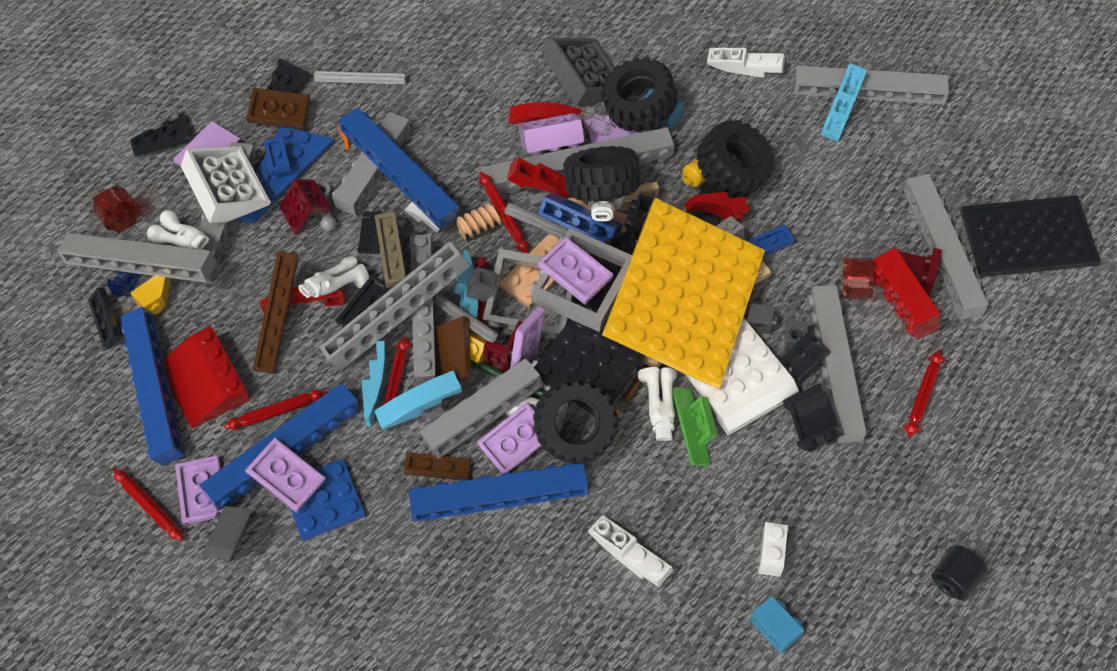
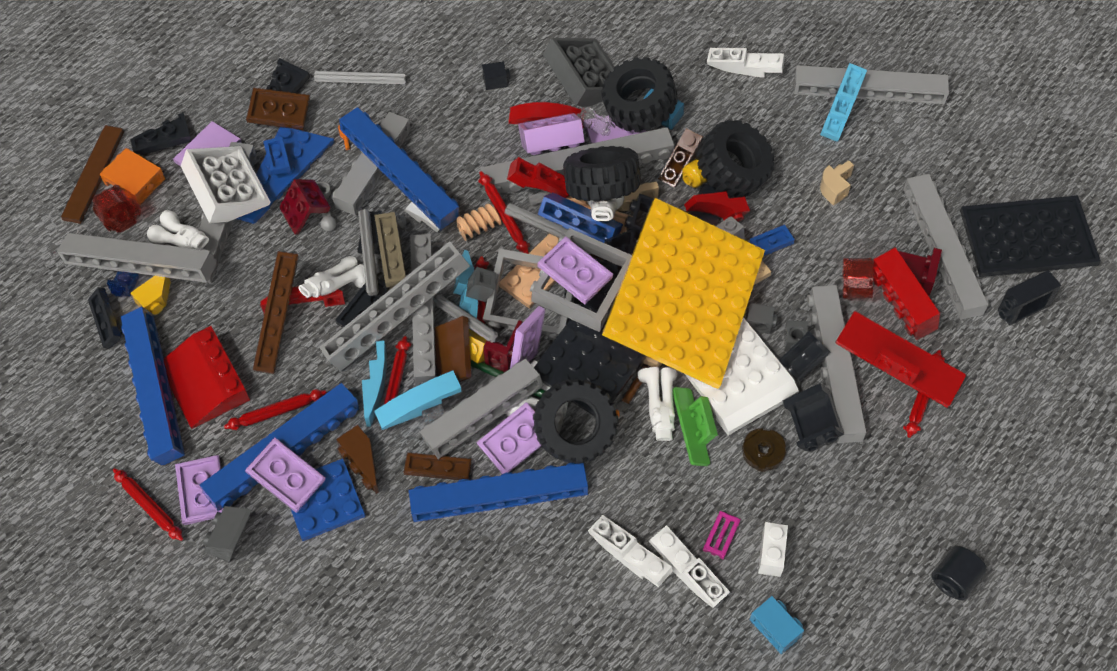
(90, 176): none -> reddish brown tile
(133, 174): none -> orange panel
(359, 451): none -> reddish brown slope
(368, 252): none -> light grey axle
(495, 75): none -> black brick
(684, 153): none -> reddish brown slope
(688, 568): none -> white slope
(714, 551): none -> dark pink tile
(764, 438): none -> dark brown plate
(834, 183): none -> tan brick
(901, 359): none -> red bracket
(1028, 297): none -> black window

